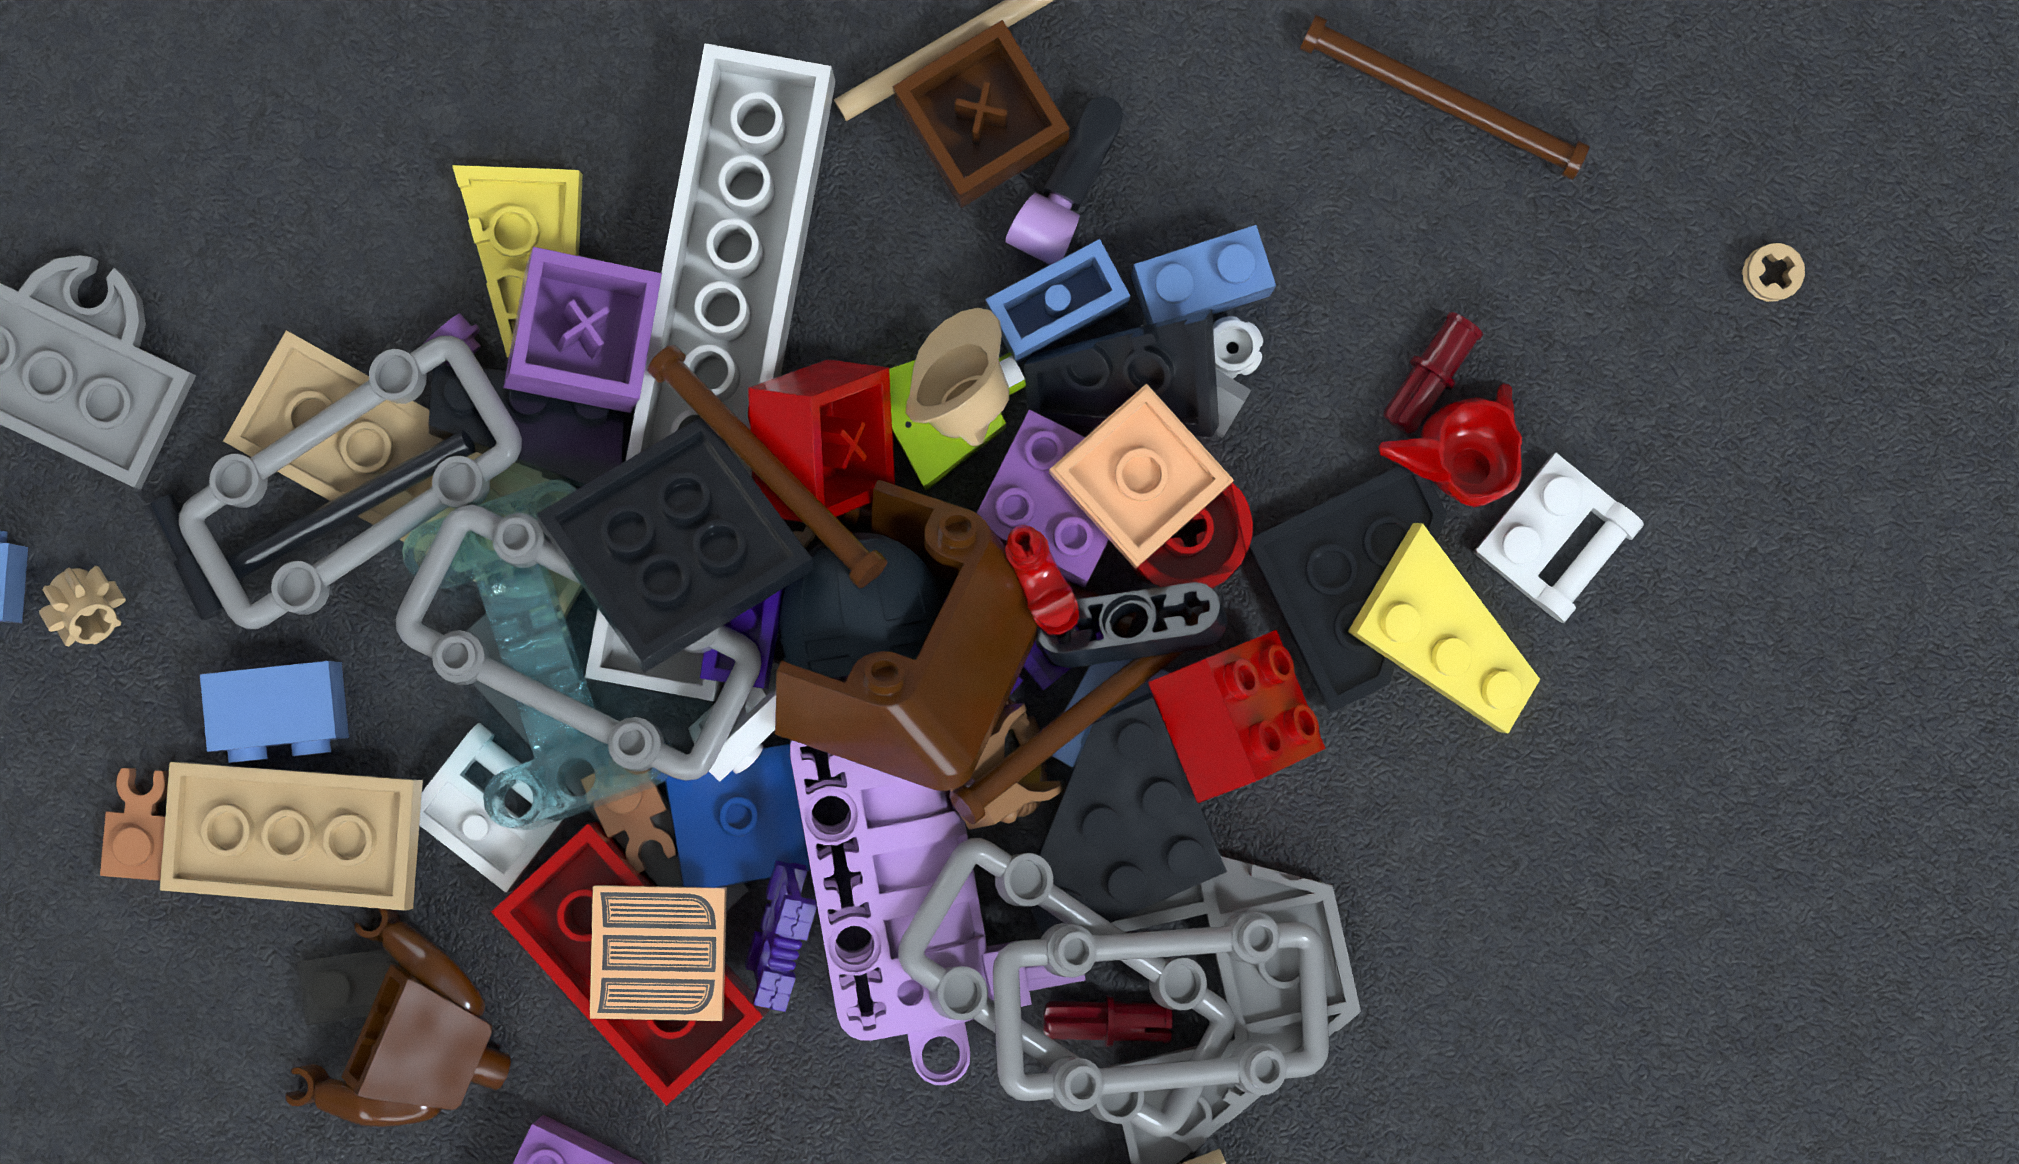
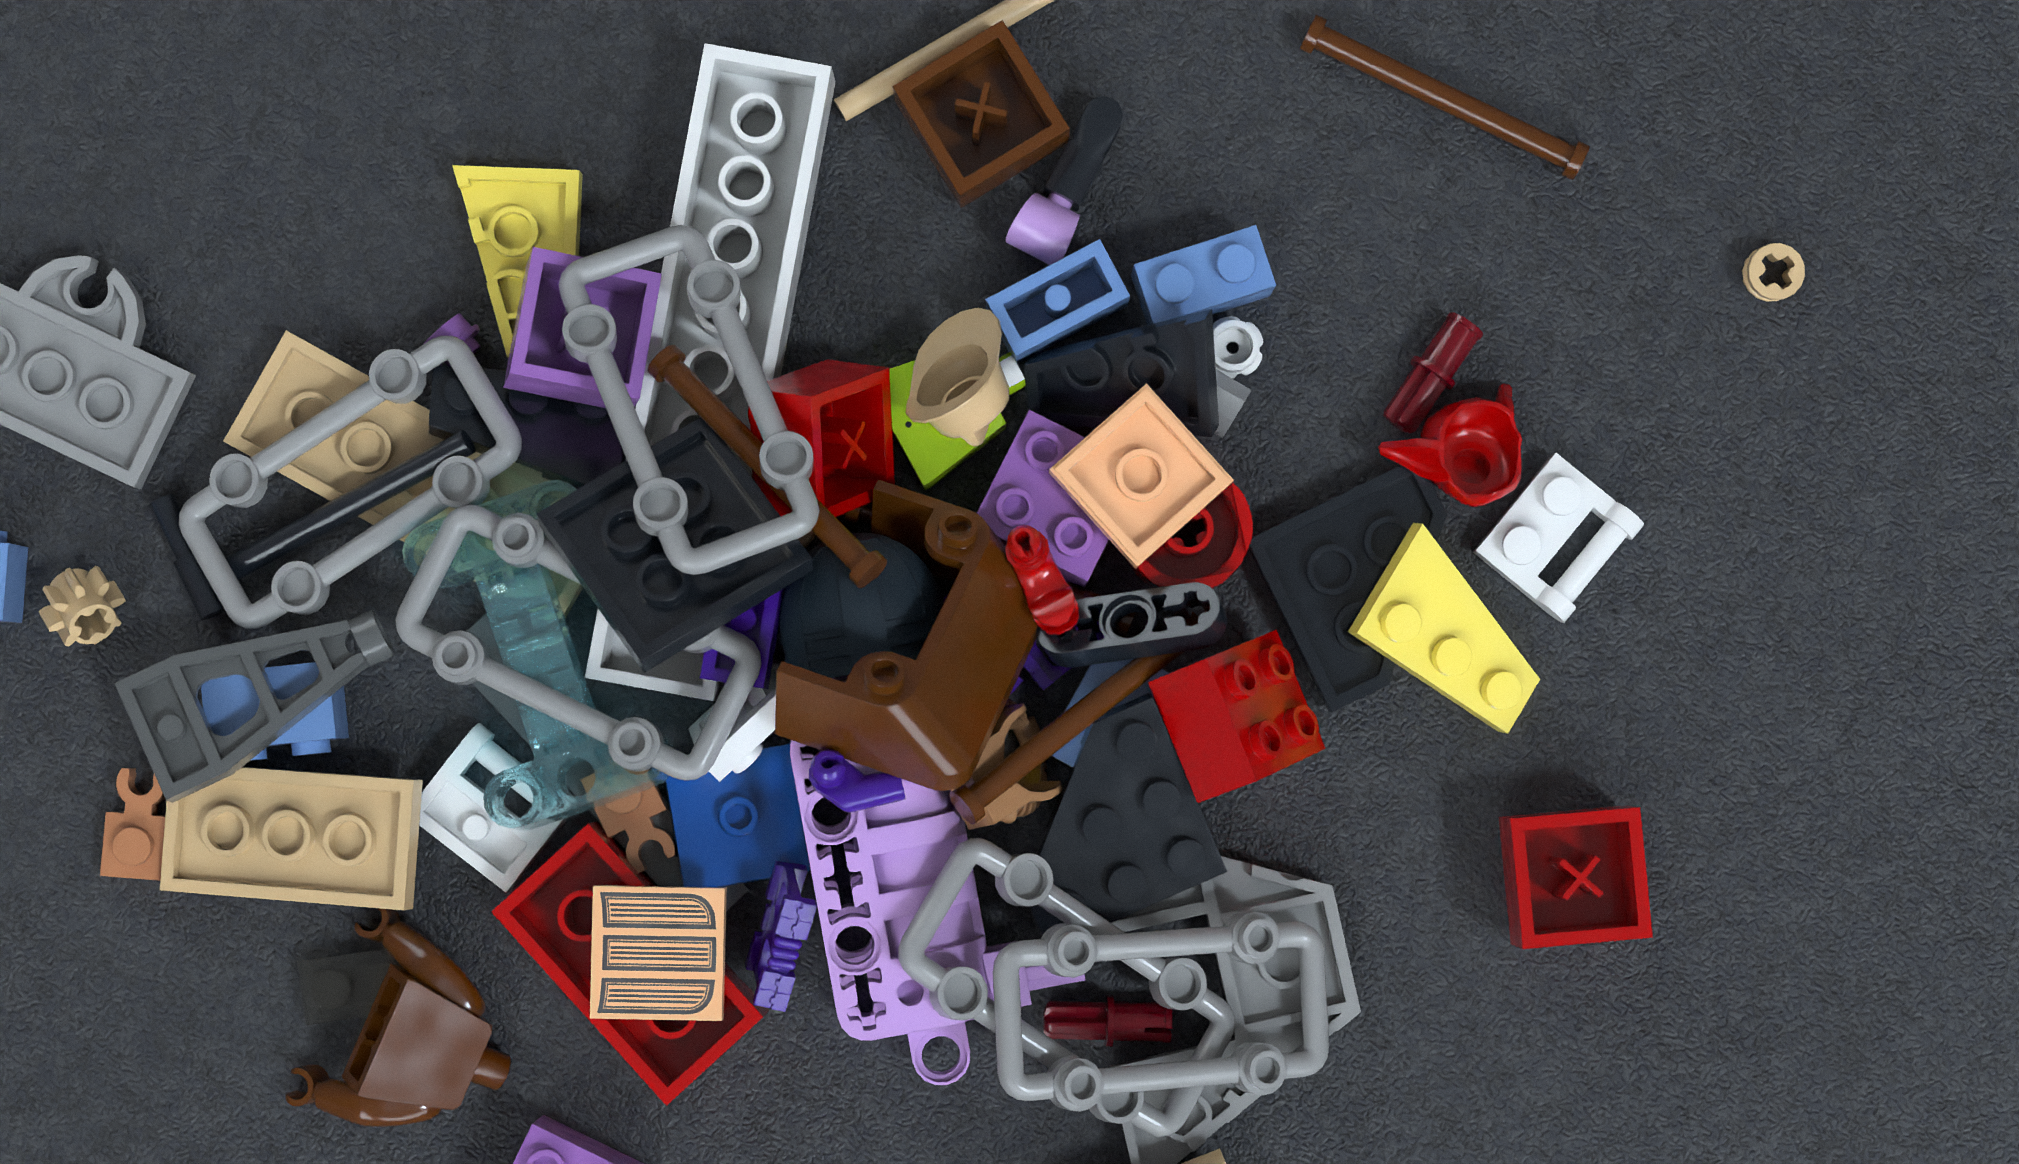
(174, 725): none -> dark grey plate
(660, 501): none -> light grey bar
(849, 787): none -> dark purple arm
(1575, 877): none -> red brick

